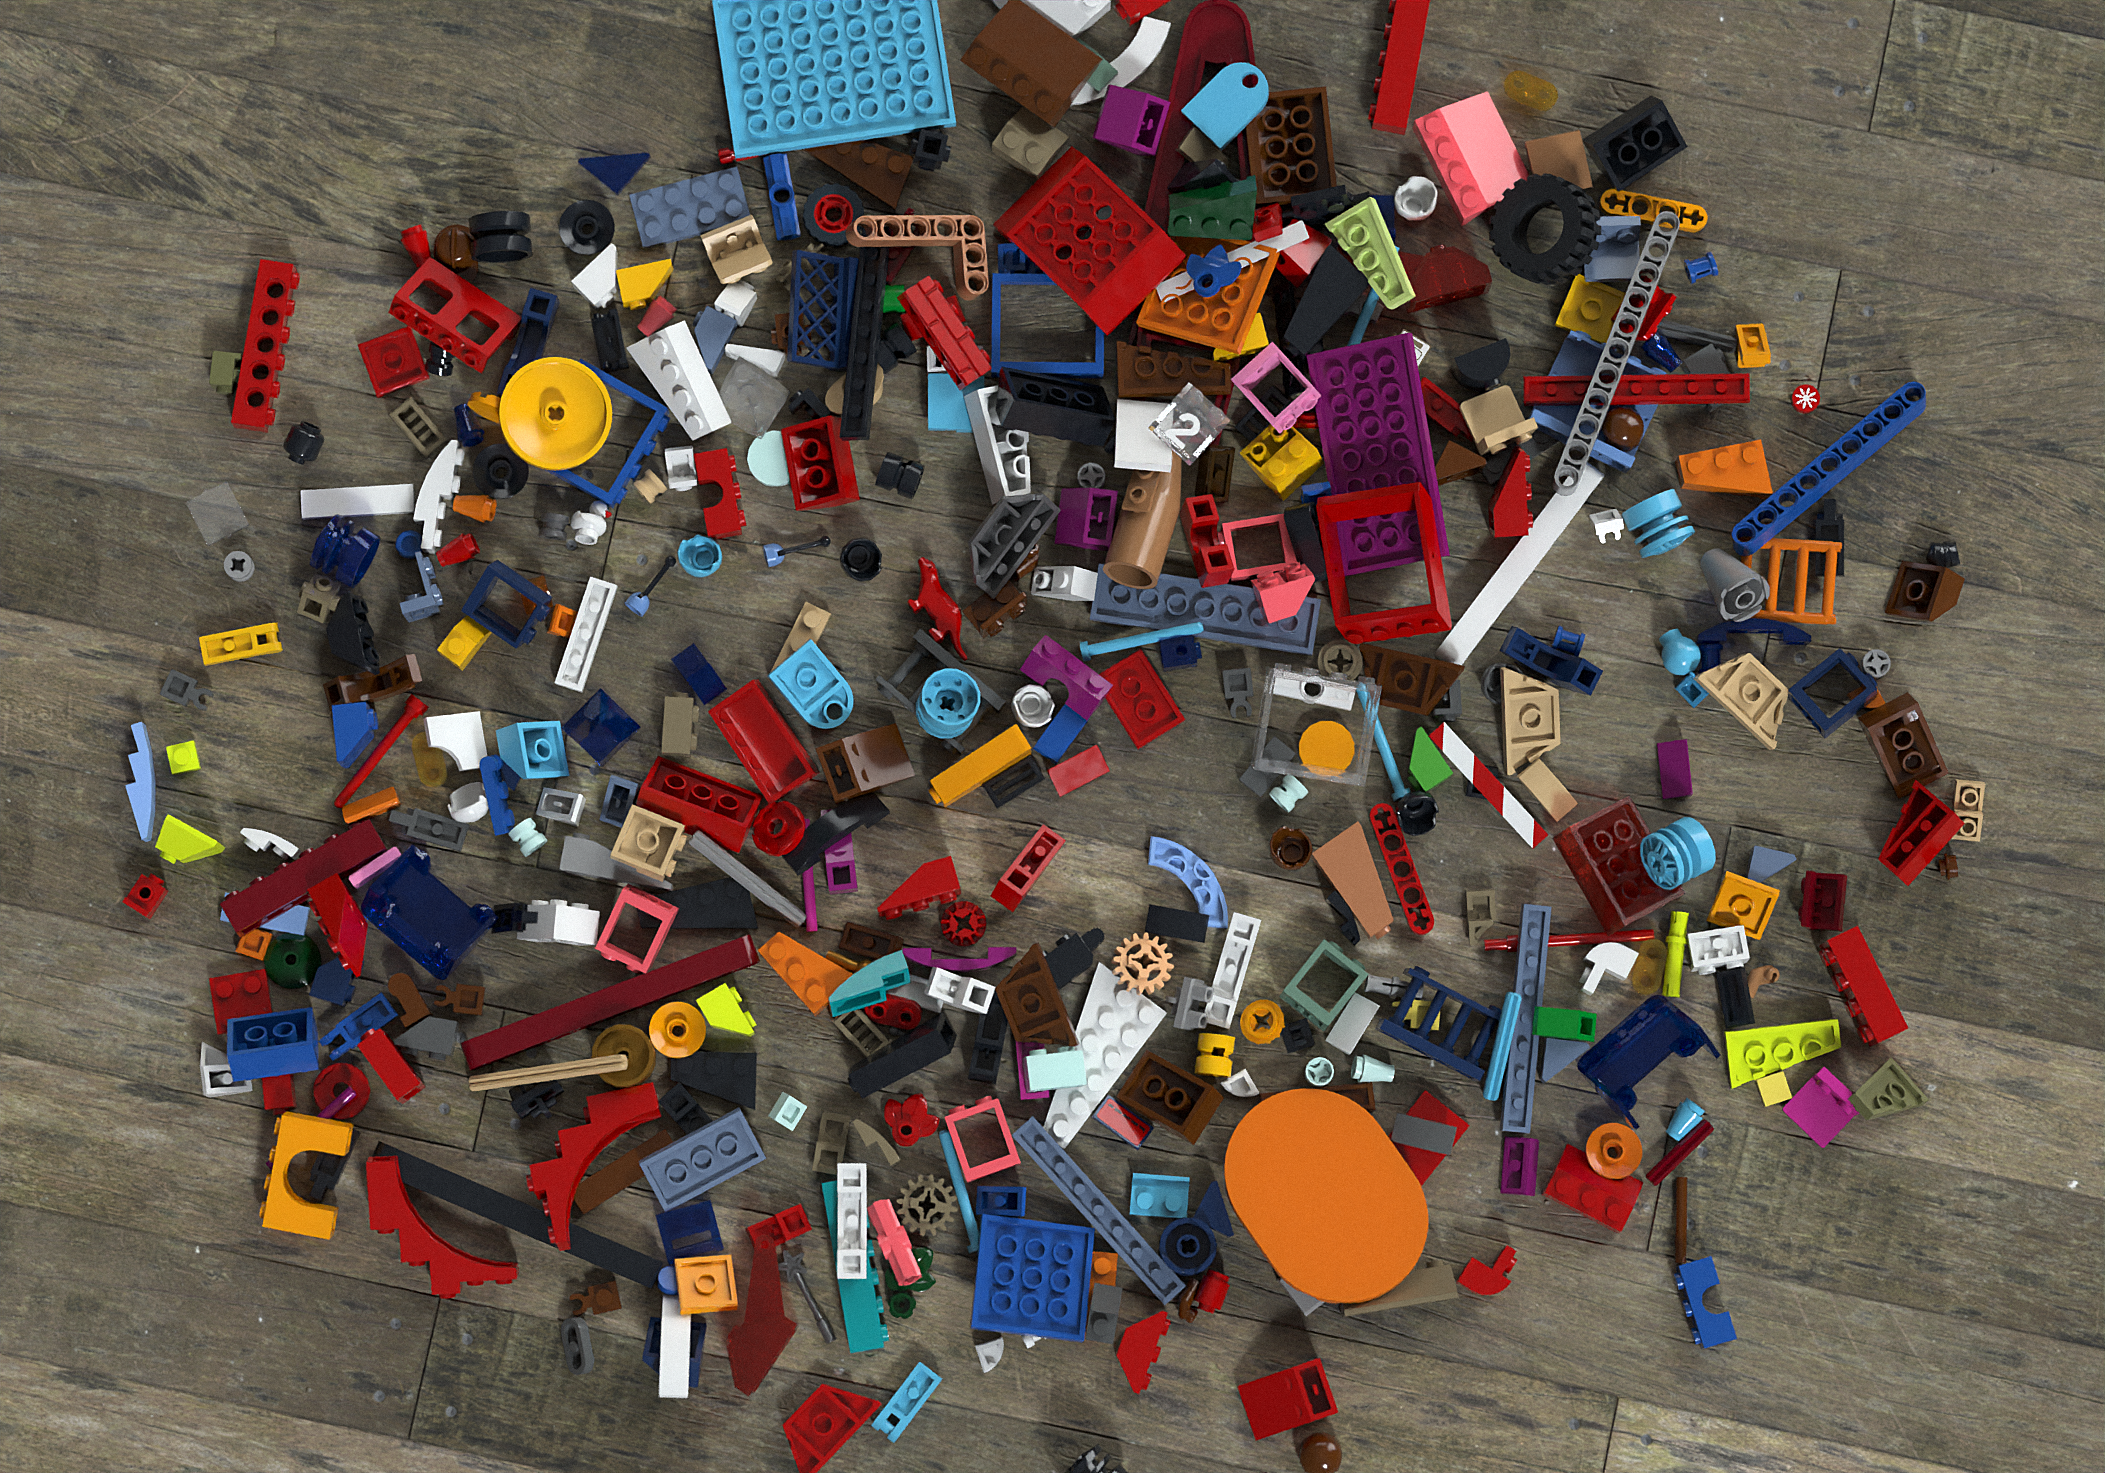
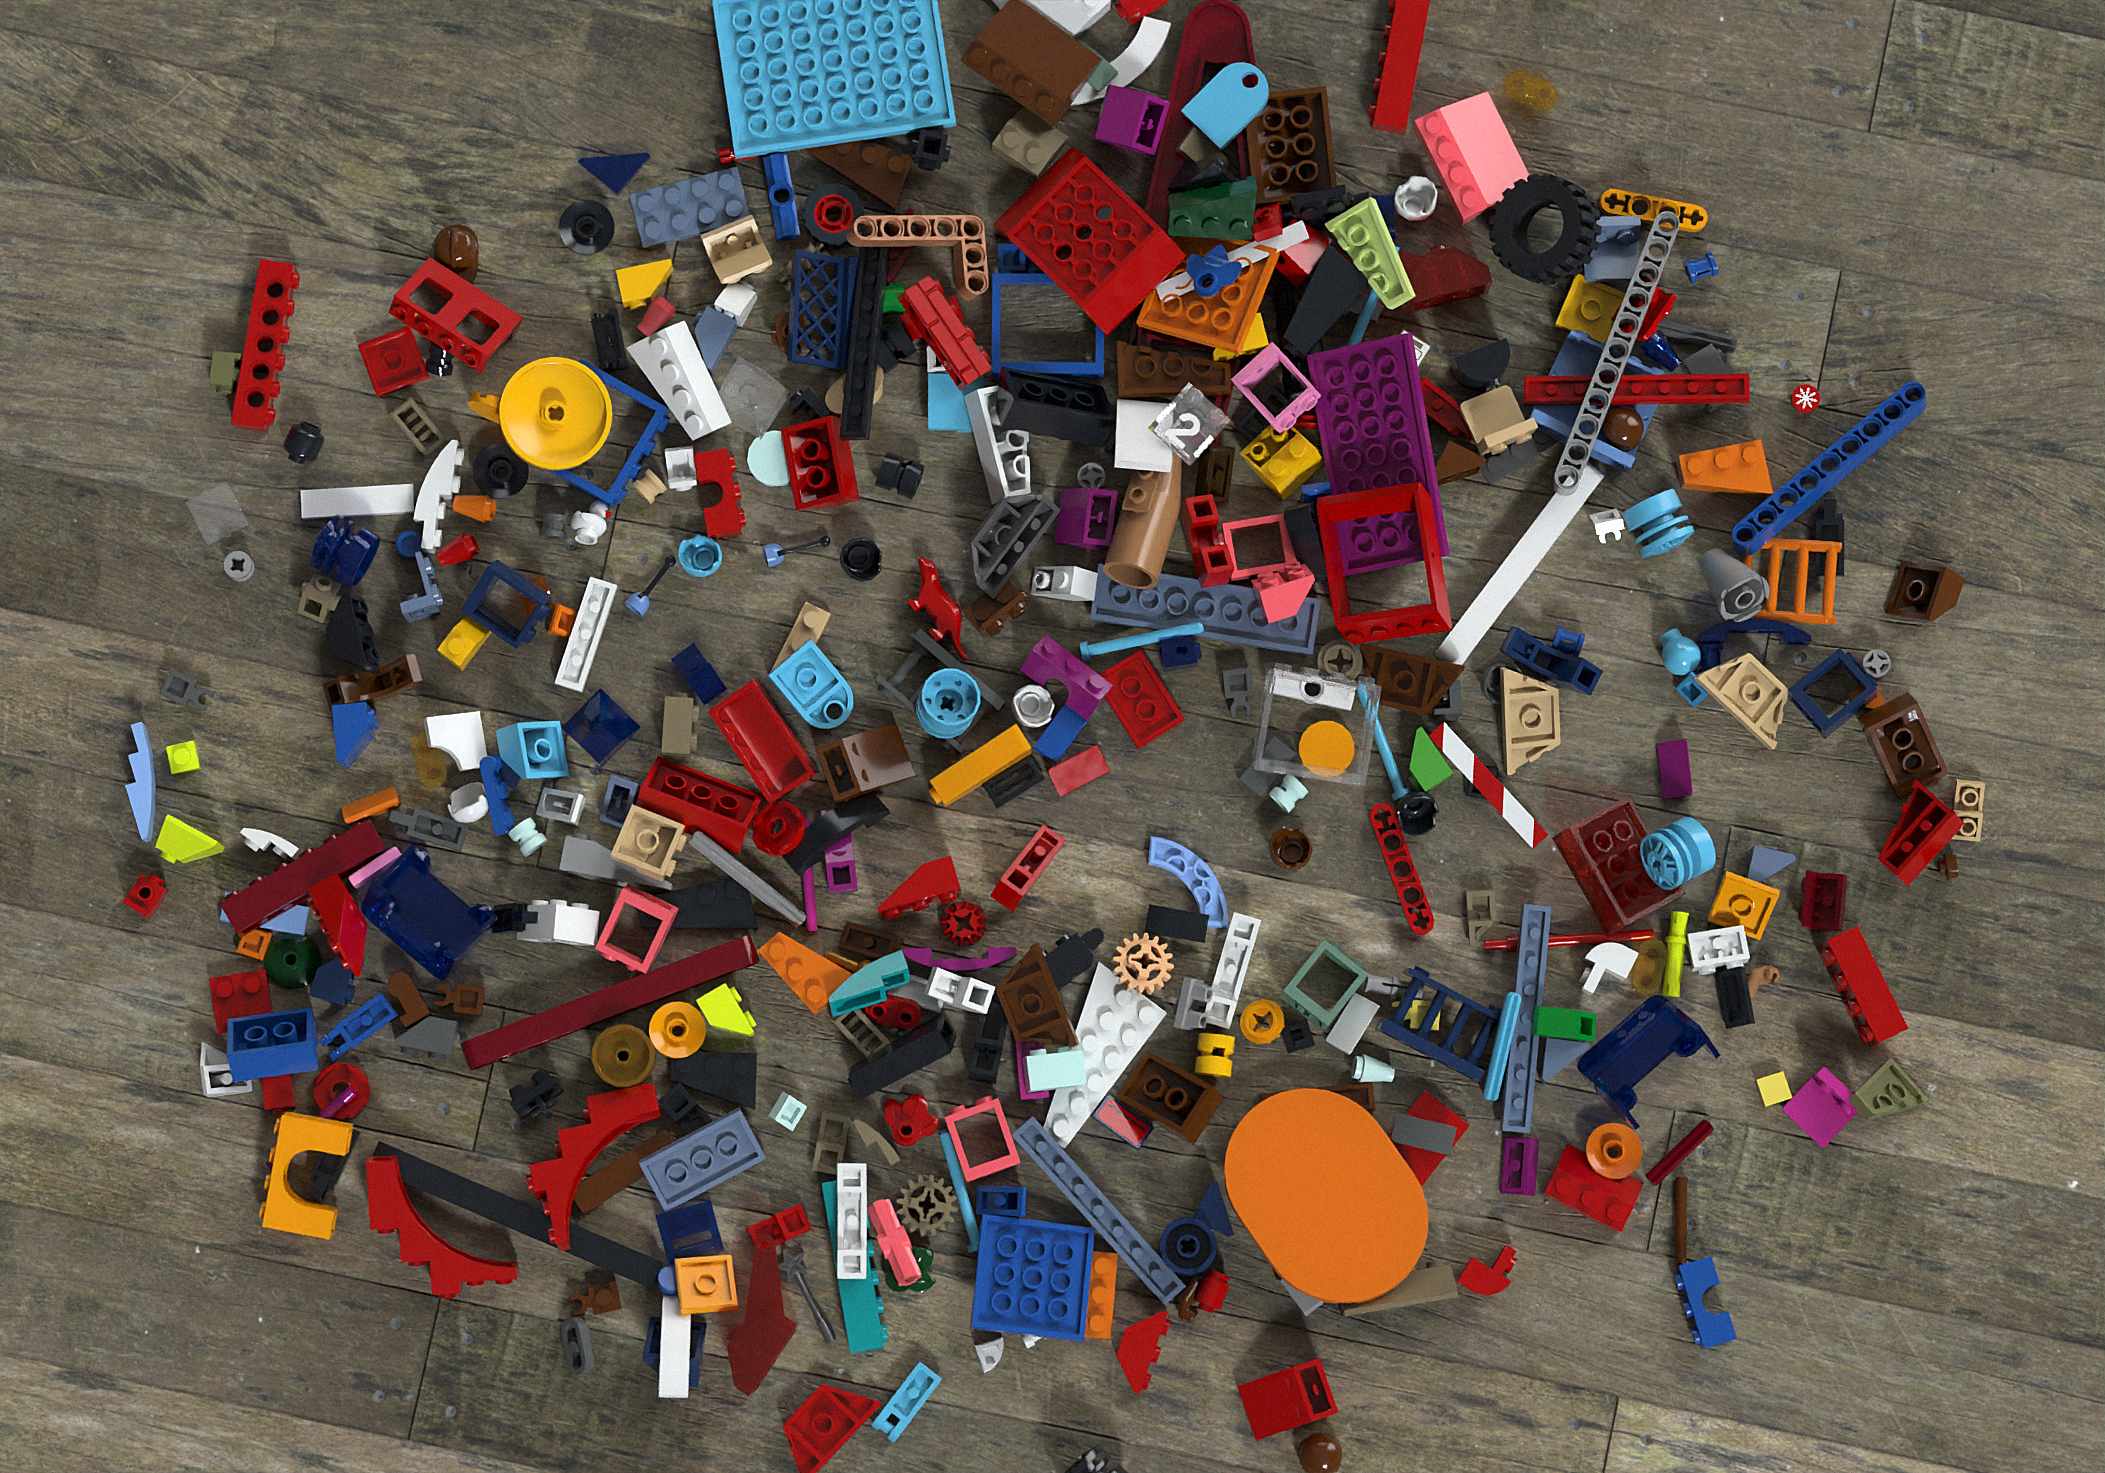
(239, 644): yellow plate -> none
(390, 1065): red window -> none
(413, 709): red piece -> none
(416, 244): red cone -> none
(468, 427): clear blue cone -> none
(500, 237): black wheel -> none
(533, 333): dark blue arch -> none
(548, 1072): tan axle -> none
(599, 279): white slope -> none
(768, 360): white slope -> none
(897, 1311): dark green plate -> none
(1028, 564): reddish brown arm -> none
(1103, 1313): dark grey slope -> none
(1159, 1196): medium azure plate -> none
(1240, 1085): white tile -> none
(1321, 1068): light aqua wheel -> none
(1349, 926): black slope -> none
(1353, 875): nougat slope -> none
(1508, 503): red slope -> none
(1547, 790): tan slope -> none
(1560, 156): medium nougat slope -> none
(1635, 143): black slope -> none
(1684, 1119): medium azure cone -> none
(1752, 346): light orange slope -> none
(1773, 1048): neon yellow wing -> none
(1943, 554): black arm -> none

